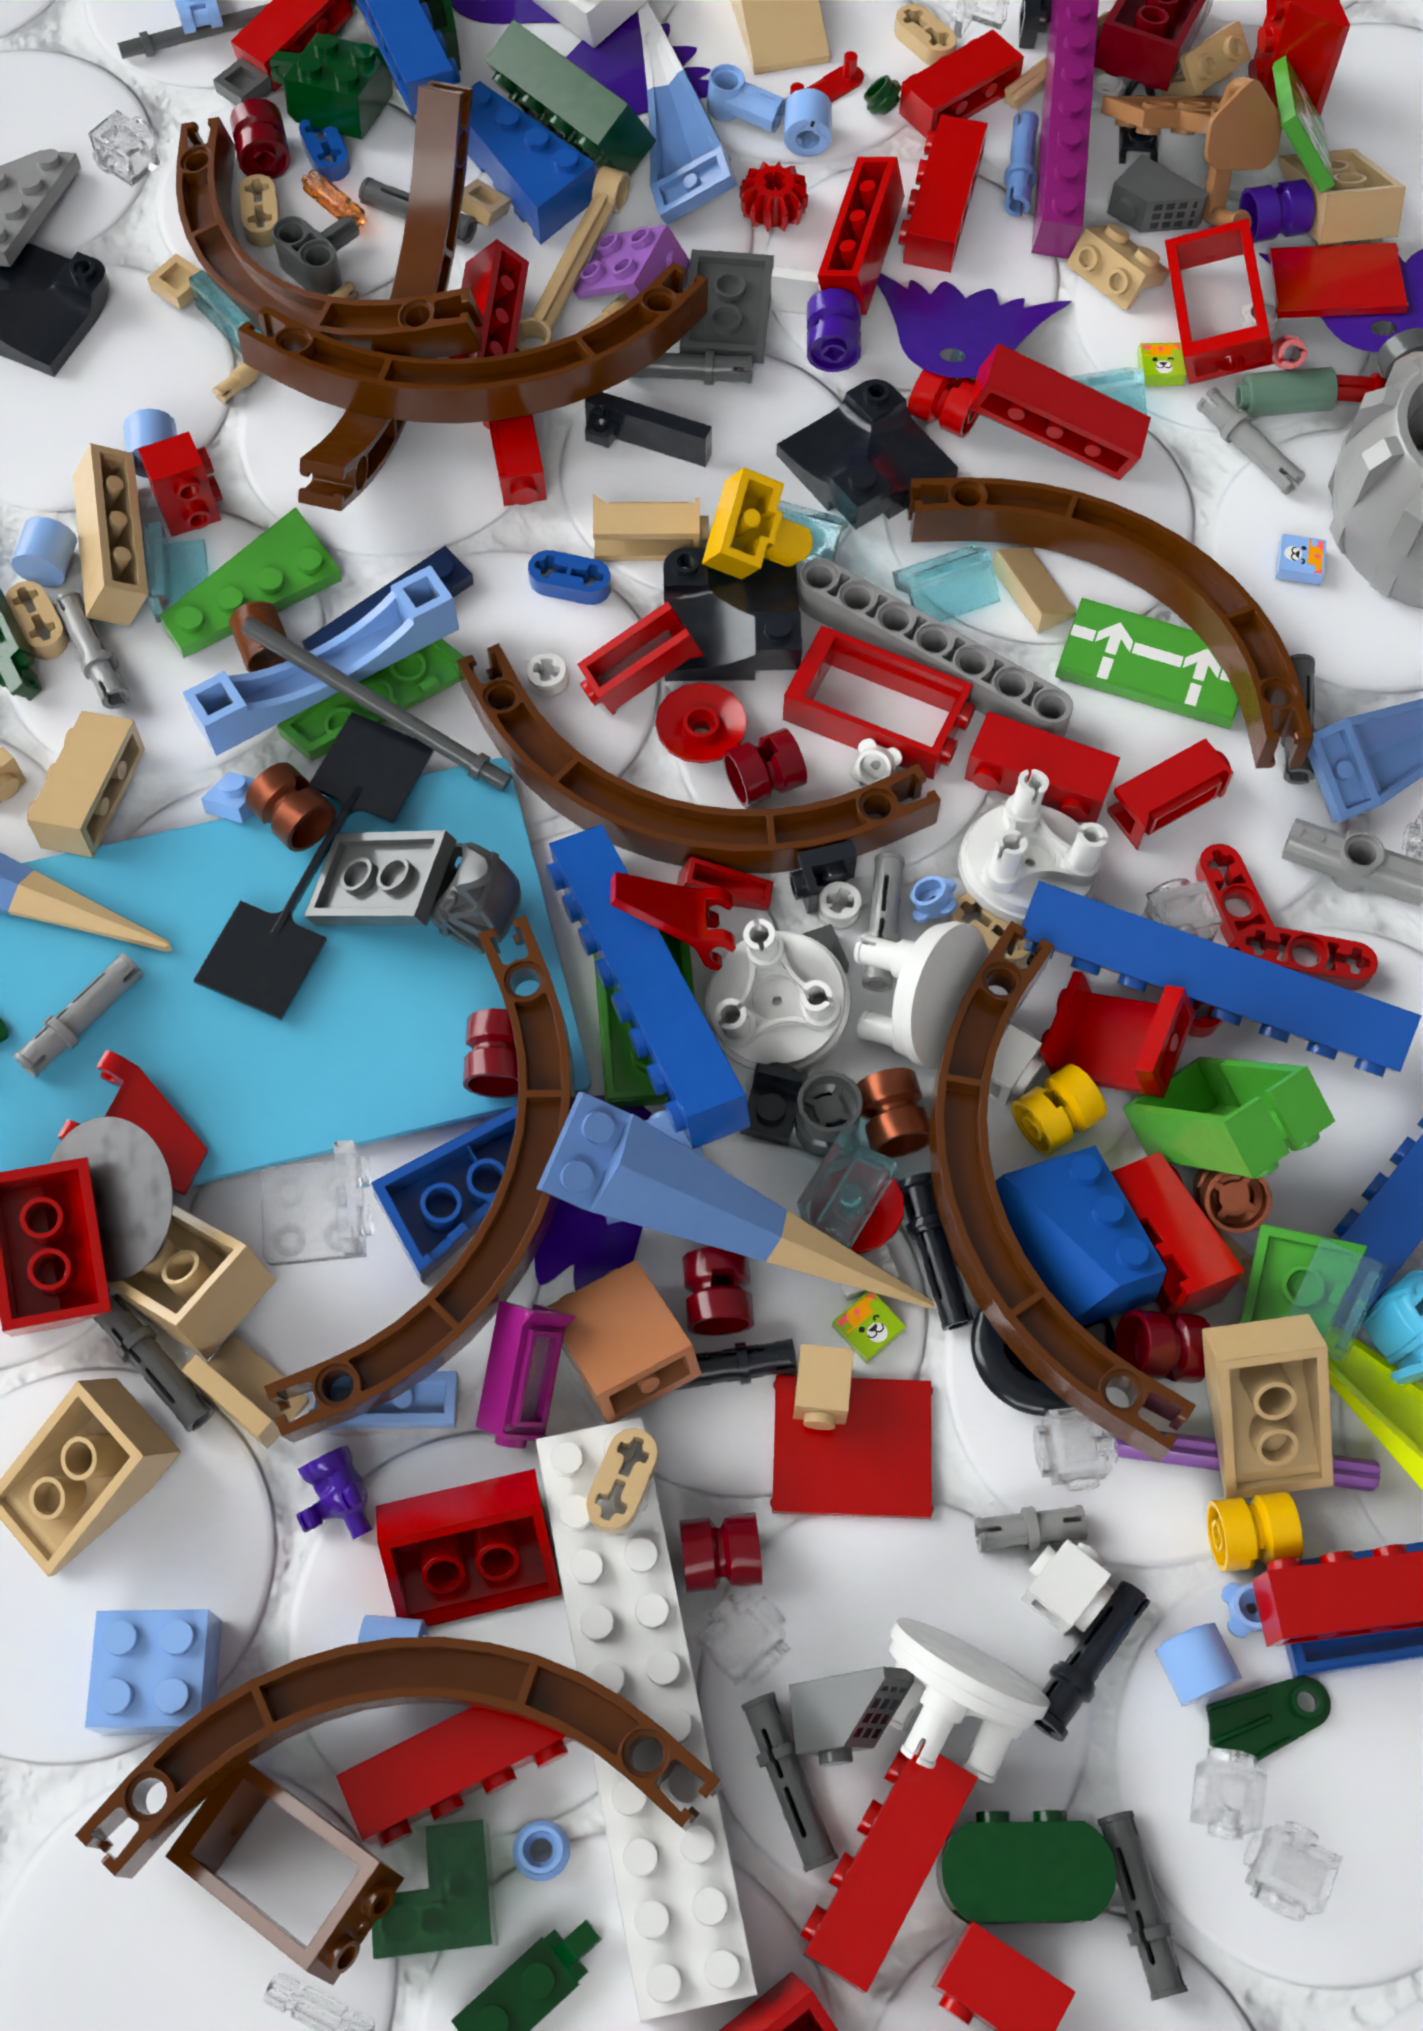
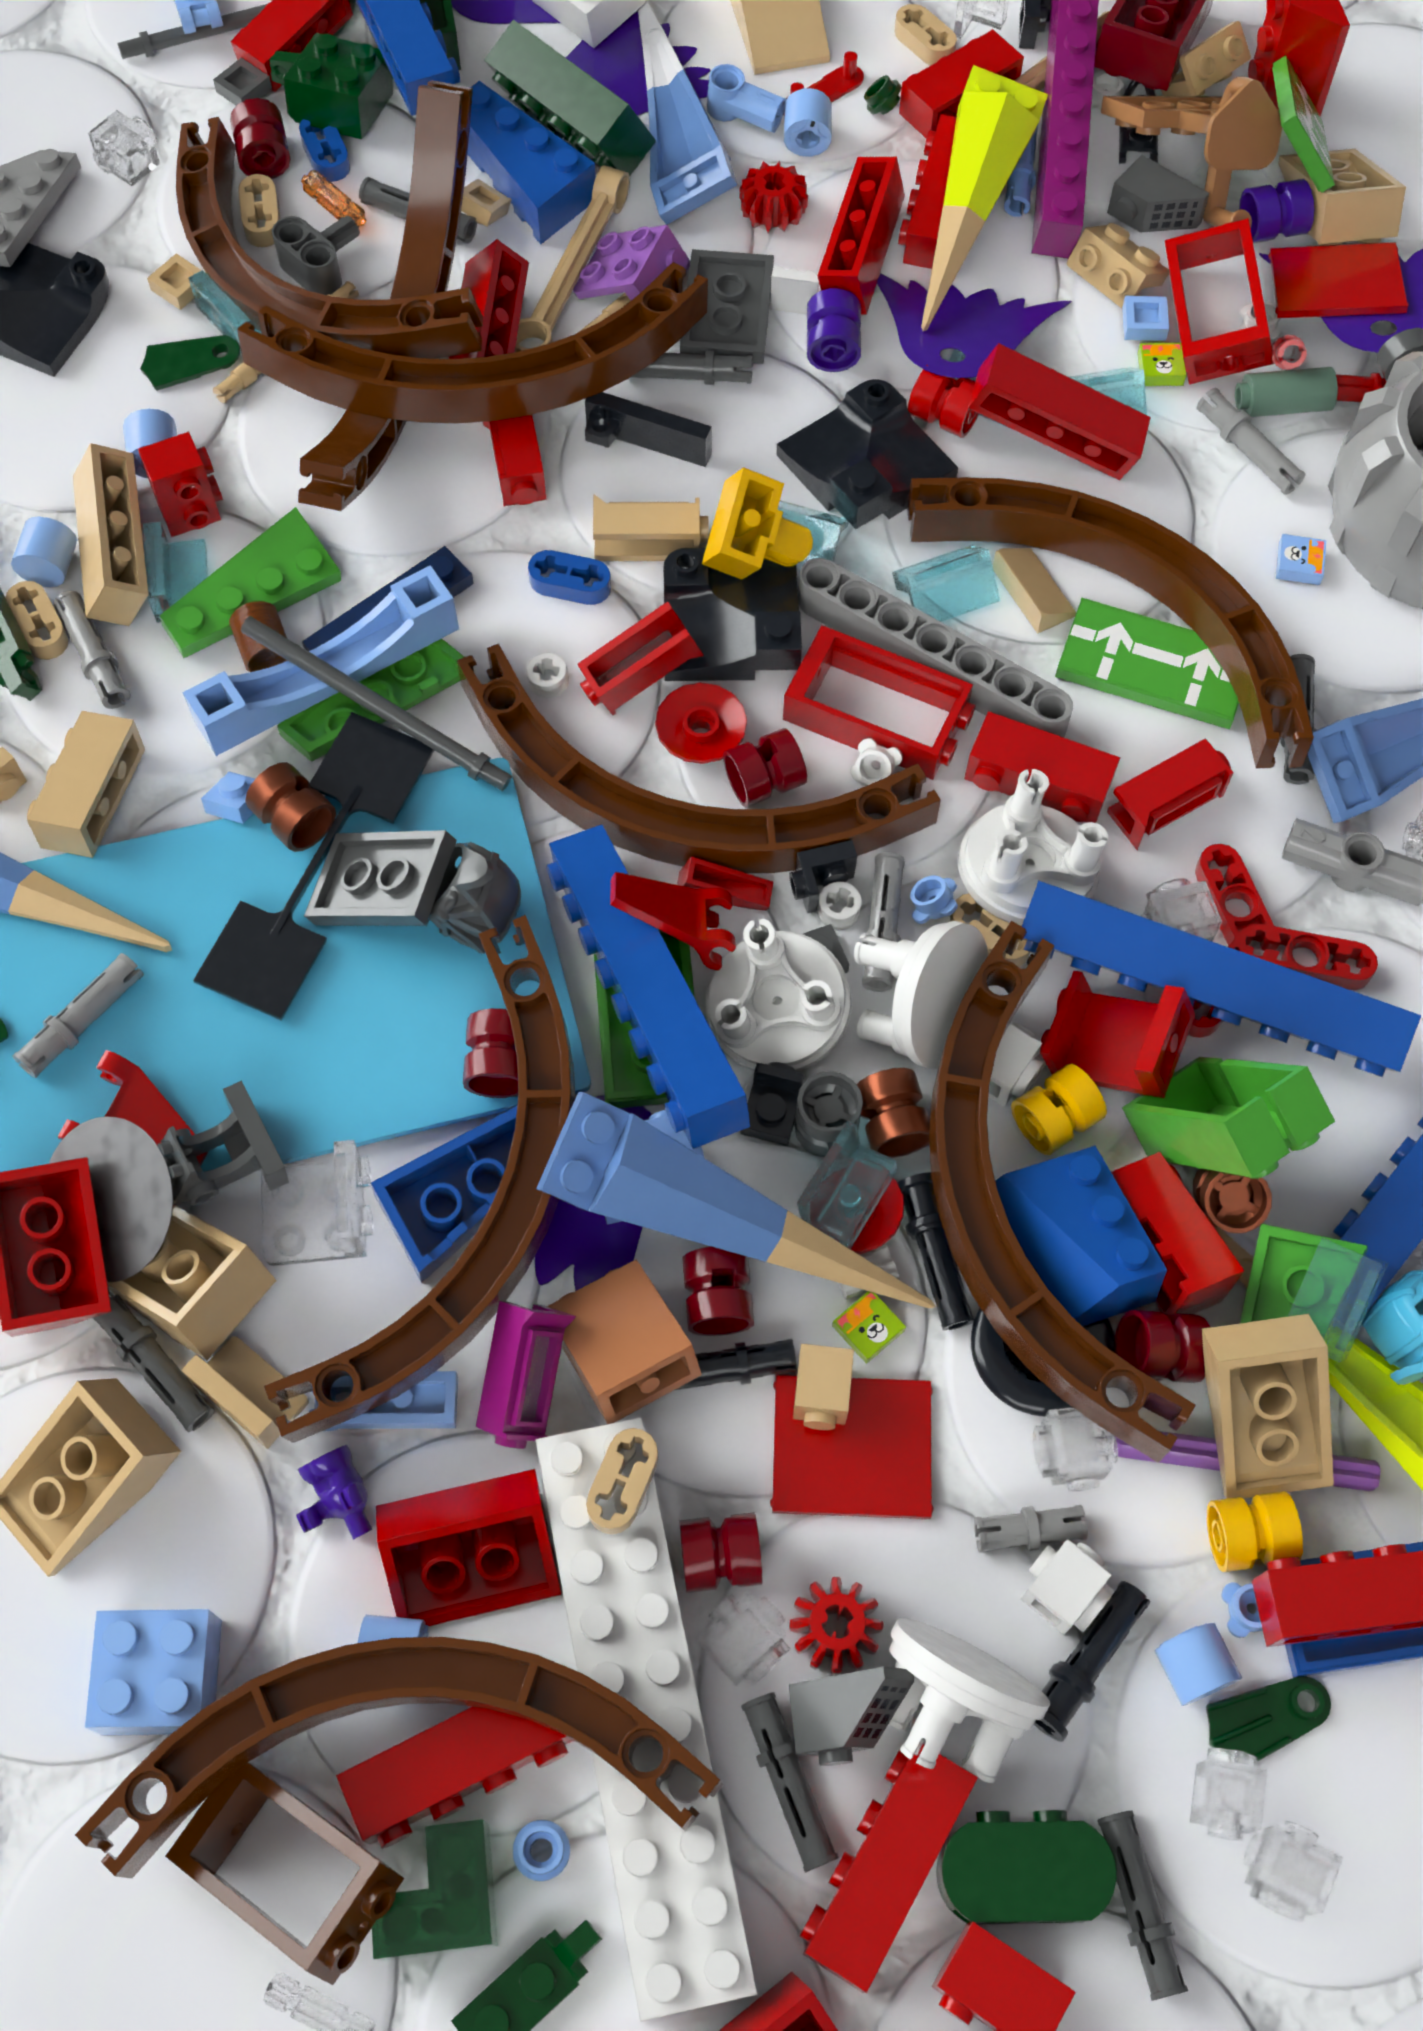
(187, 359): none -> dark green piece
(244, 1140): none -> dark grey tile
(855, 1633): none -> red gear
(990, 137): none -> neon yellow plate
(1145, 318): none -> light blue plate

